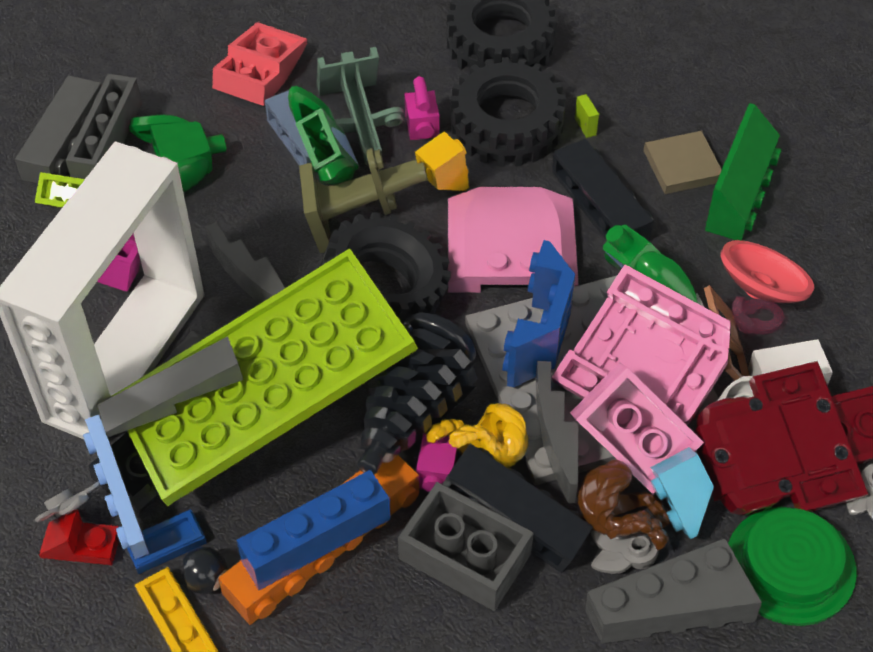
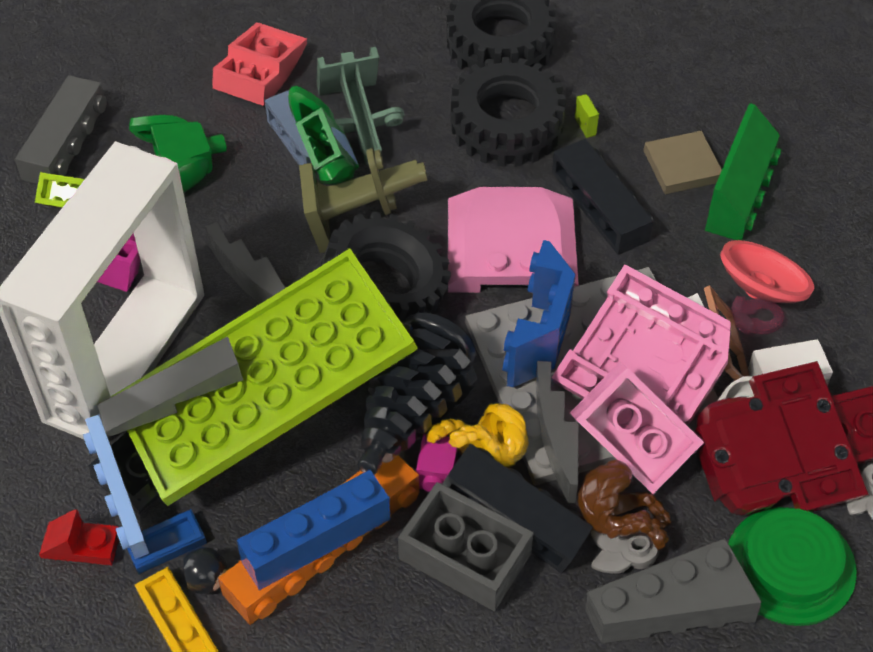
(65, 502): light grey plate -> none
(105, 123): dark grey brick -> none
(421, 112): dark pink brick -> none
(445, 163): yellow slope -> none
(631, 249): green torso -> none
(686, 489): medium azure slope -> none

